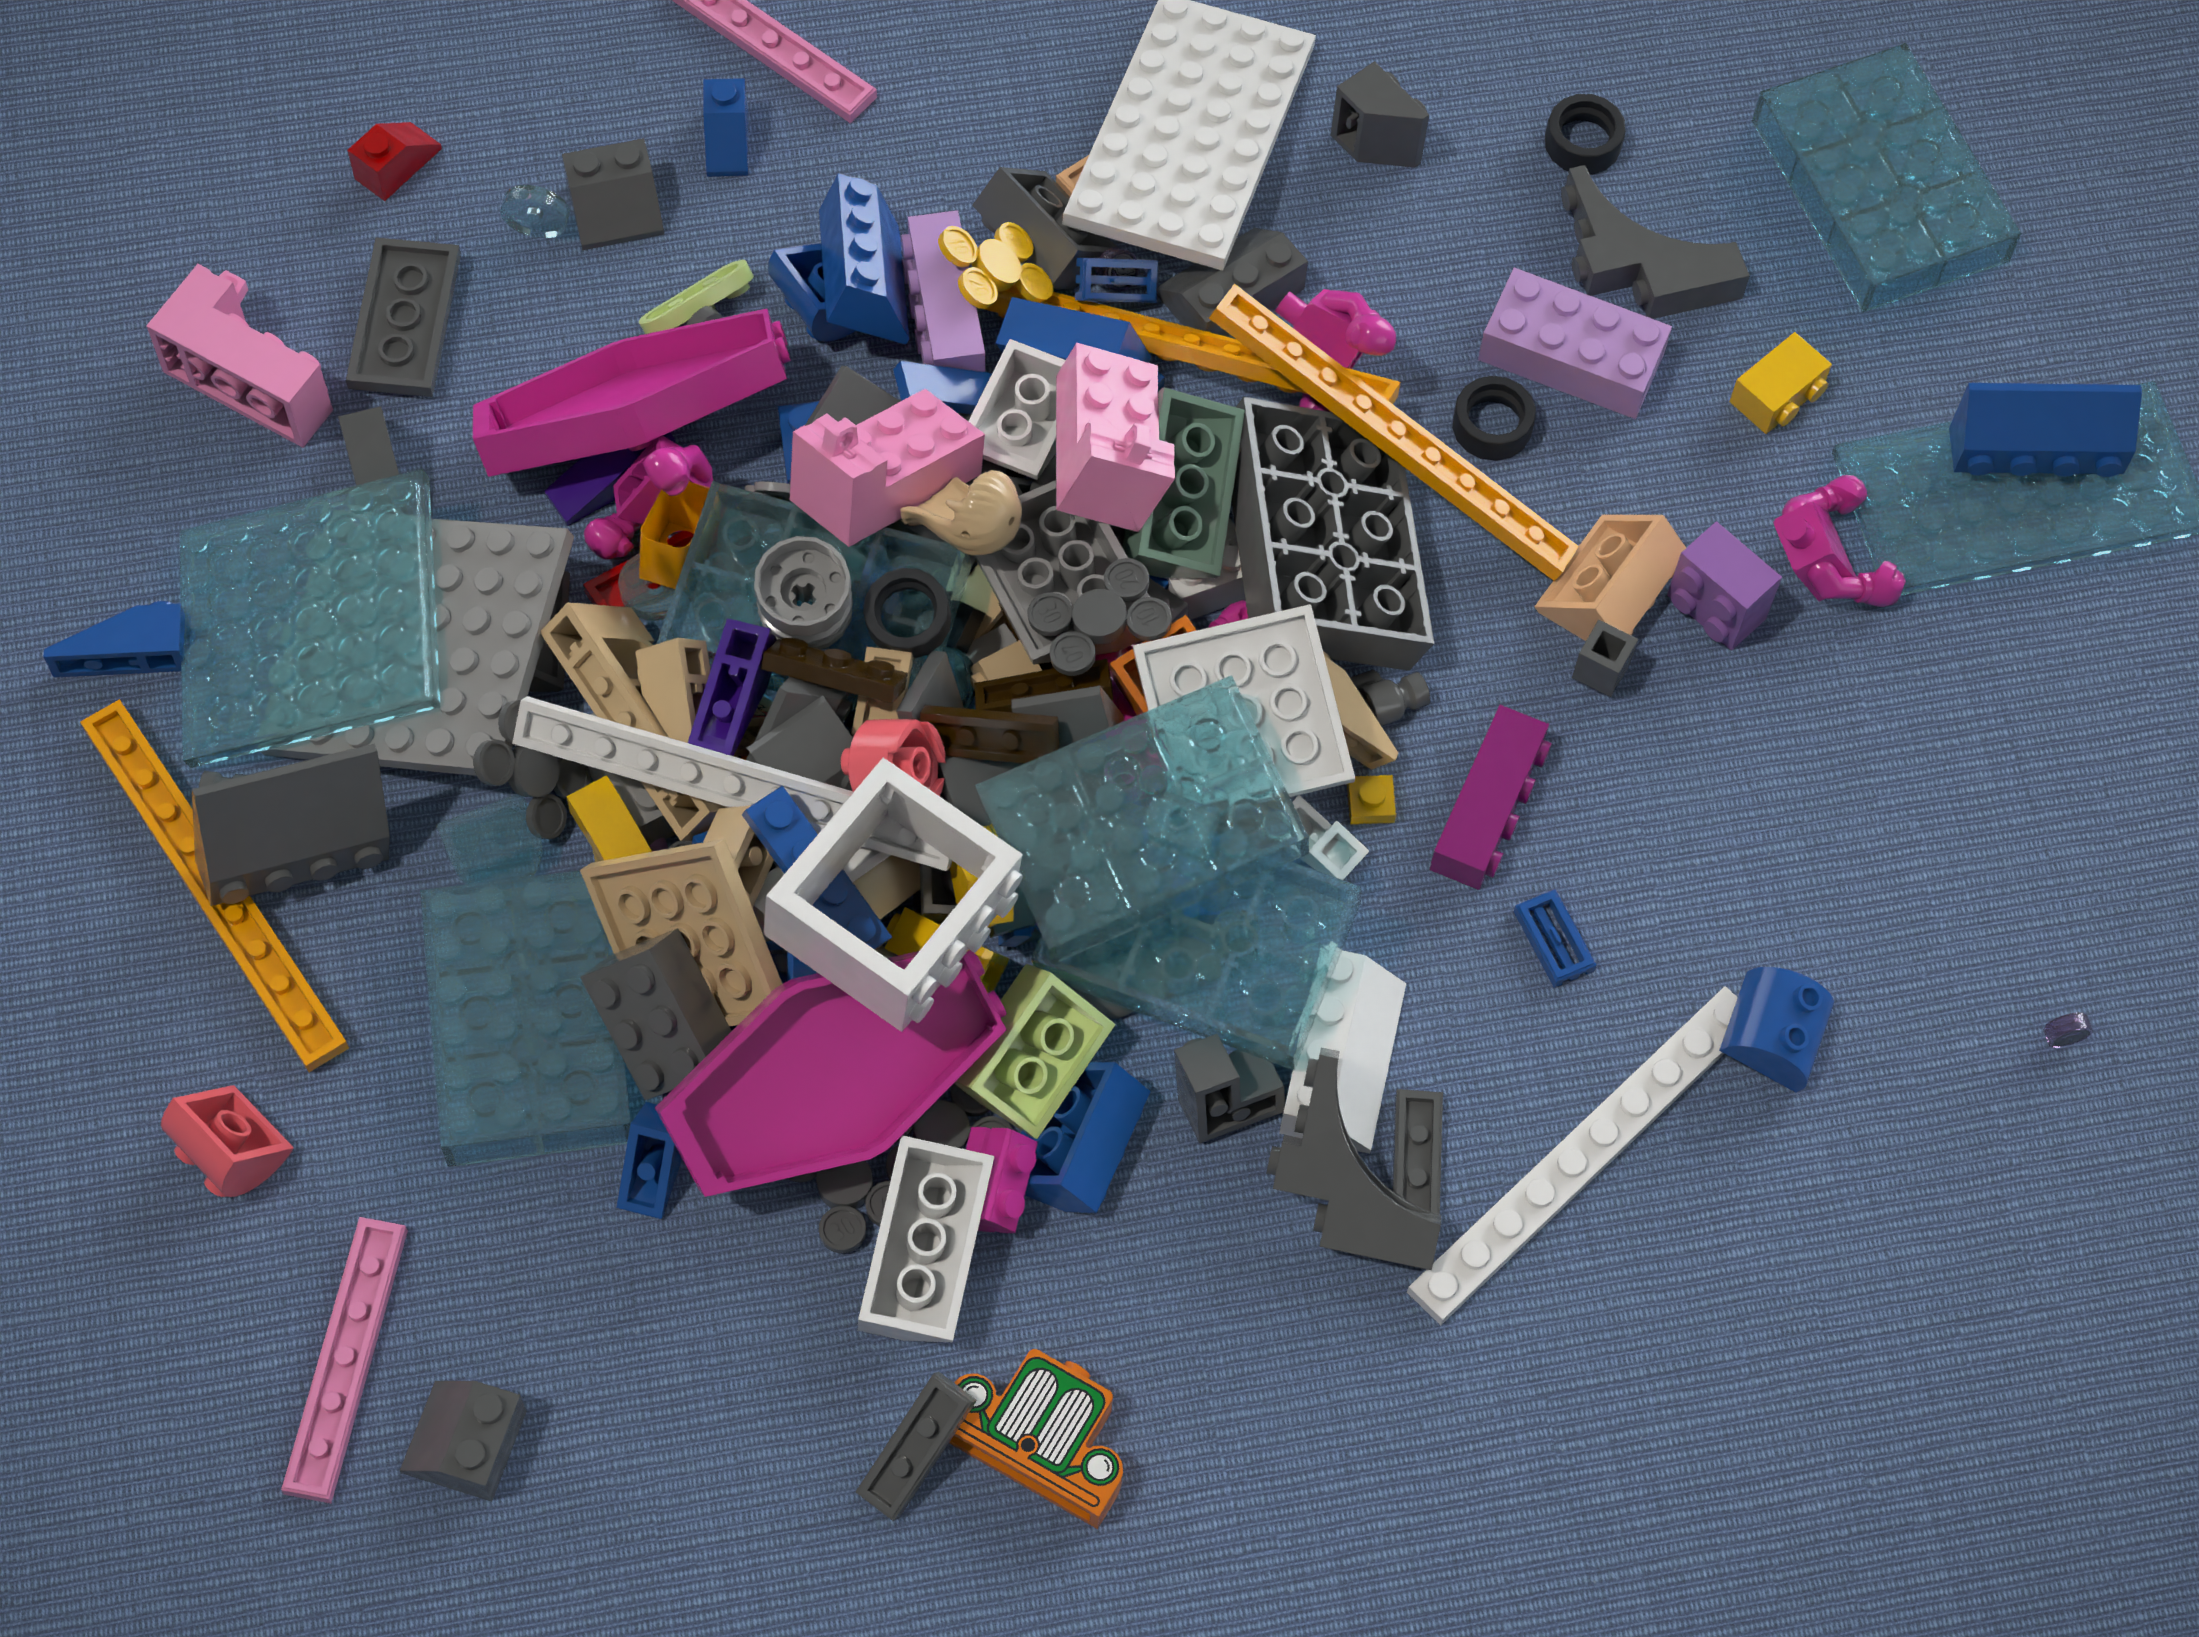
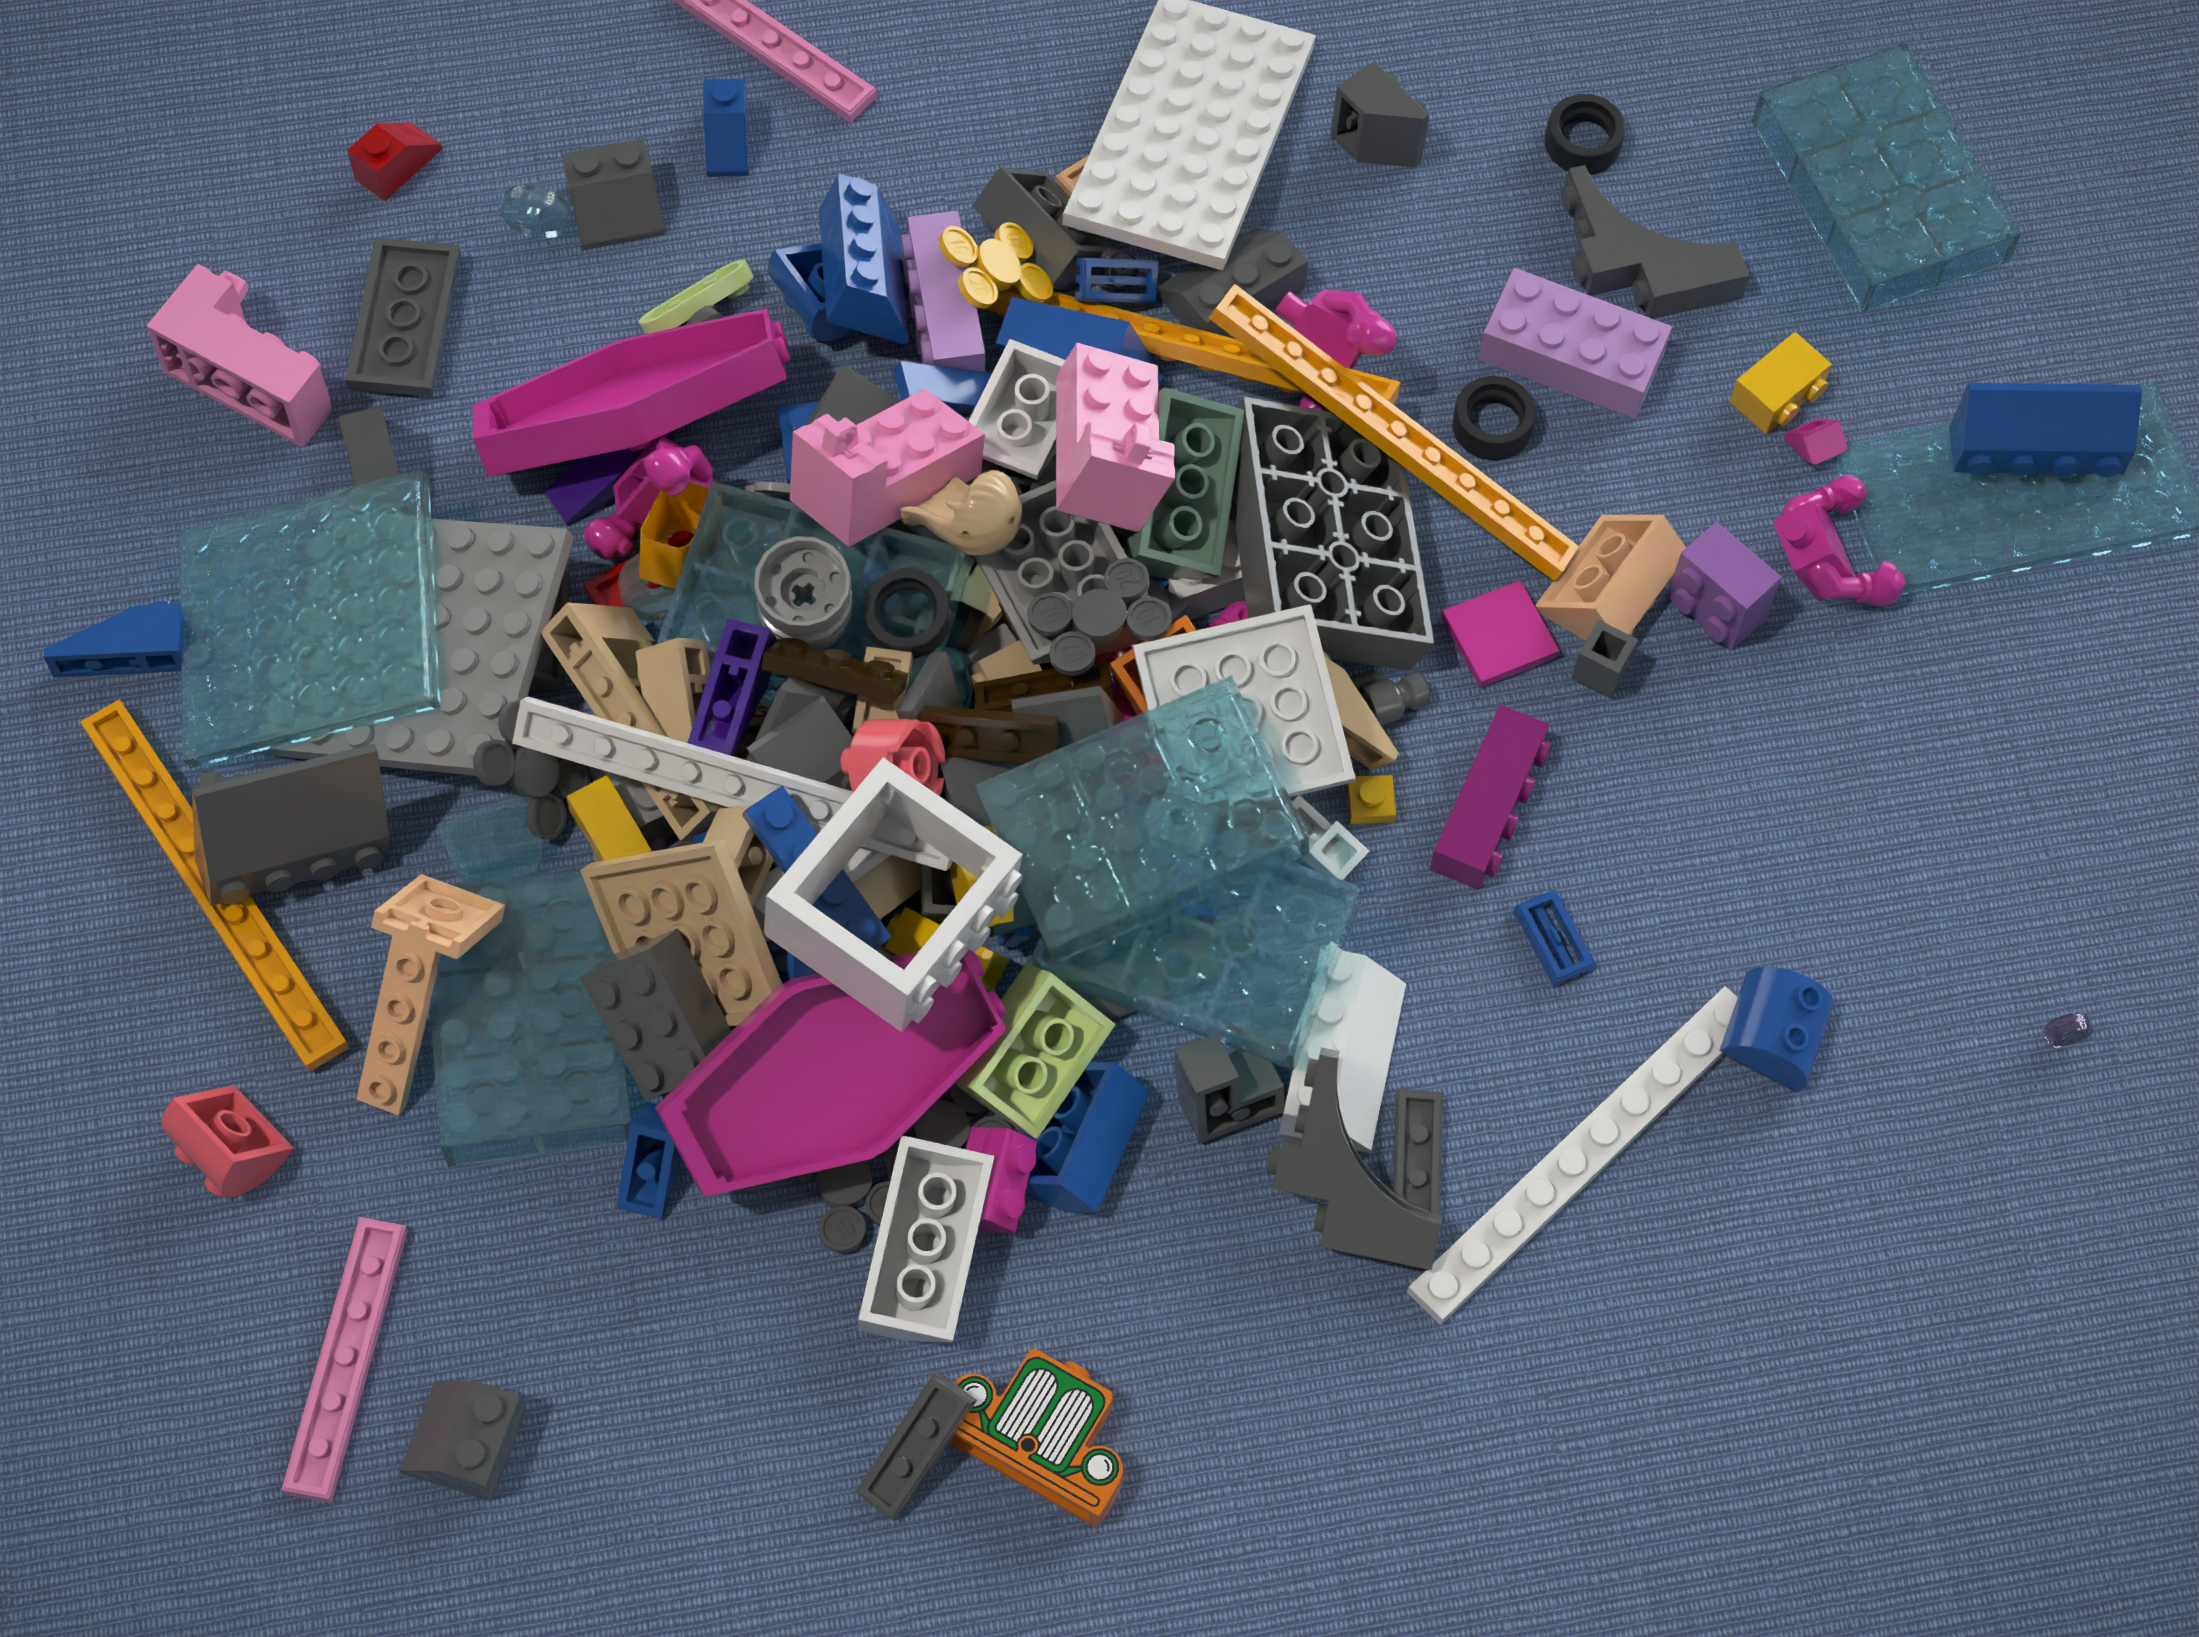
(424, 923): none -> light nougat bracket
(1500, 634): none -> dark pink tile
(1817, 440): none -> dark pink slope

